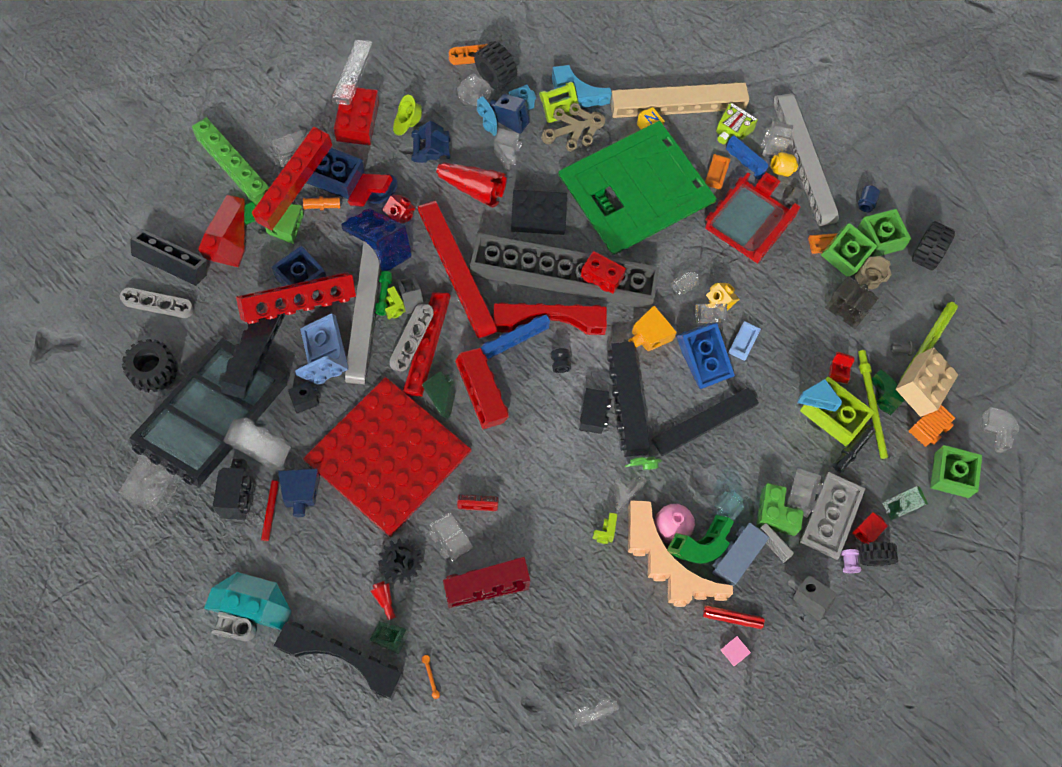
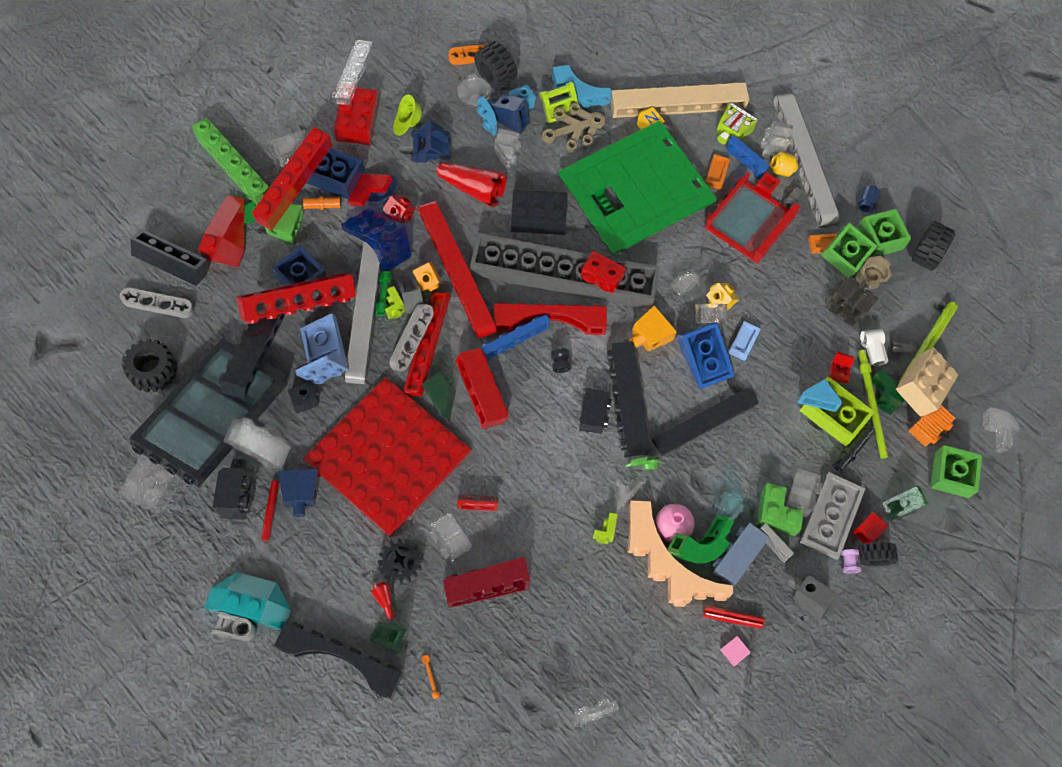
(427, 276): none -> light orange brick
(874, 343): none -> white piece

